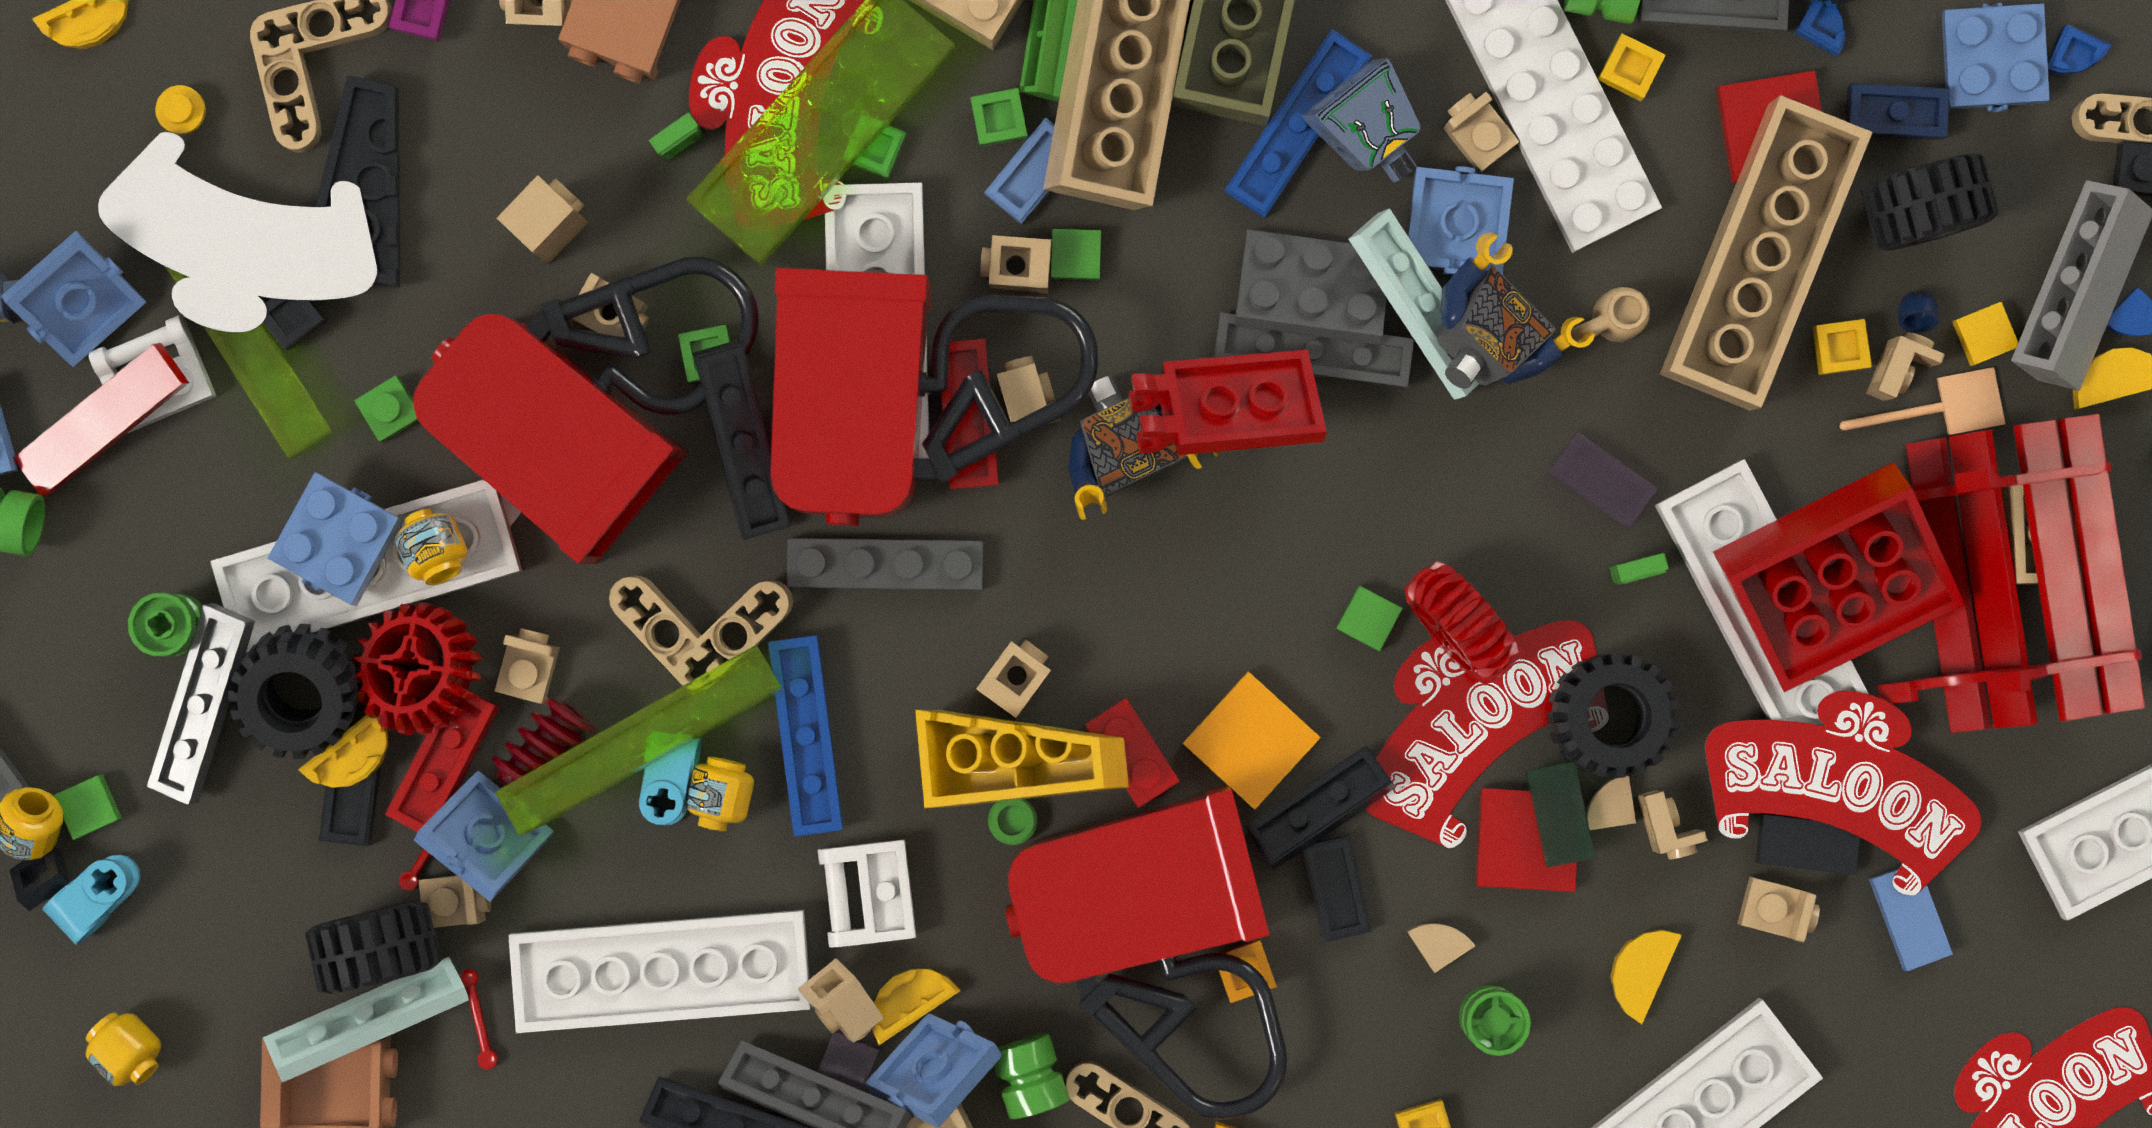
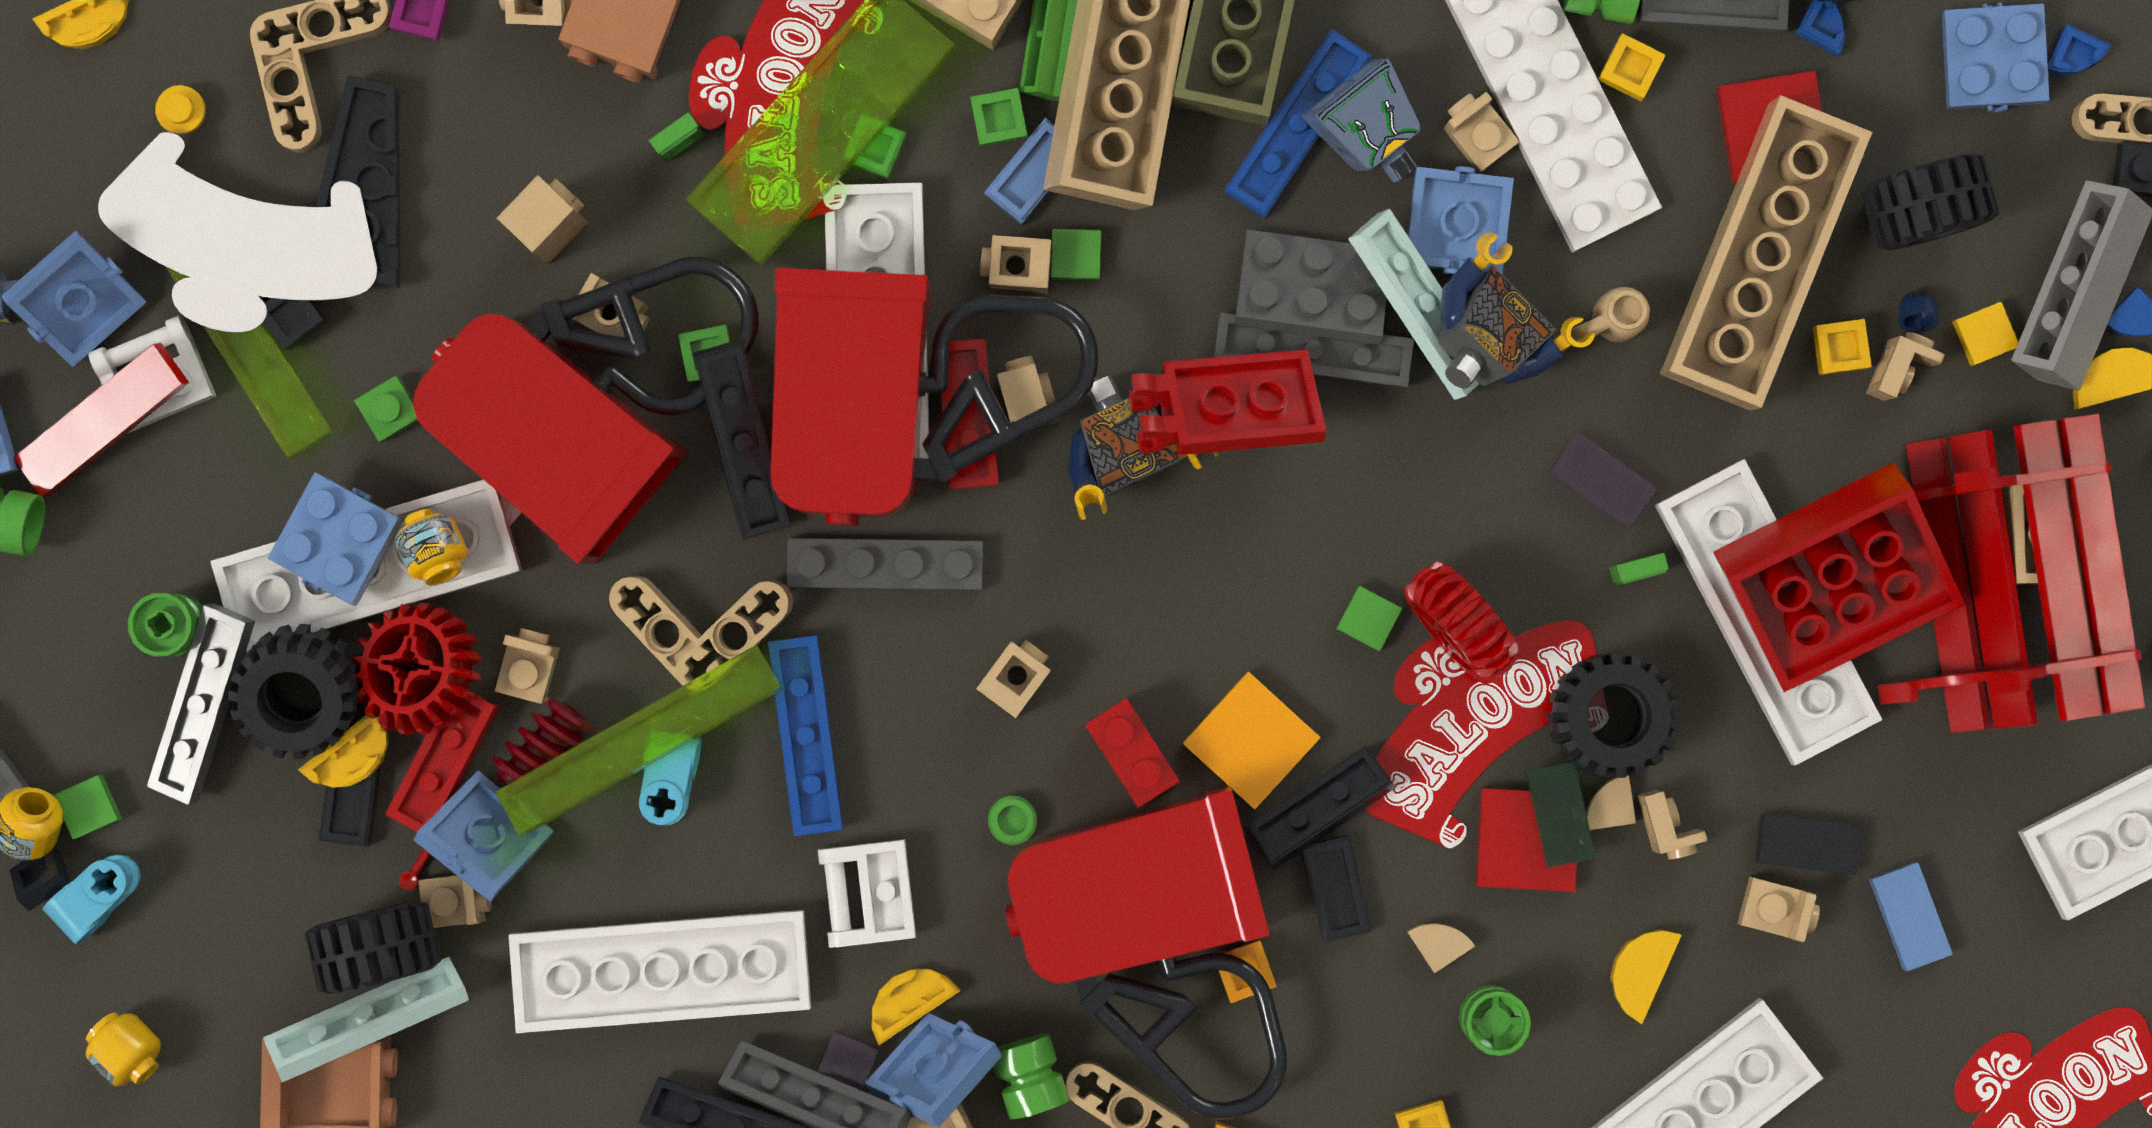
(487, 1058): red hinge -> none
(719, 793): yellow head -> none
(841, 1001): tan brick -> none
(999, 760): yellow wedge -> none
(1843, 779): red sticker -> none
(1899, 110): dark blue plate -> none
(1967, 400): light nougat piece -> none

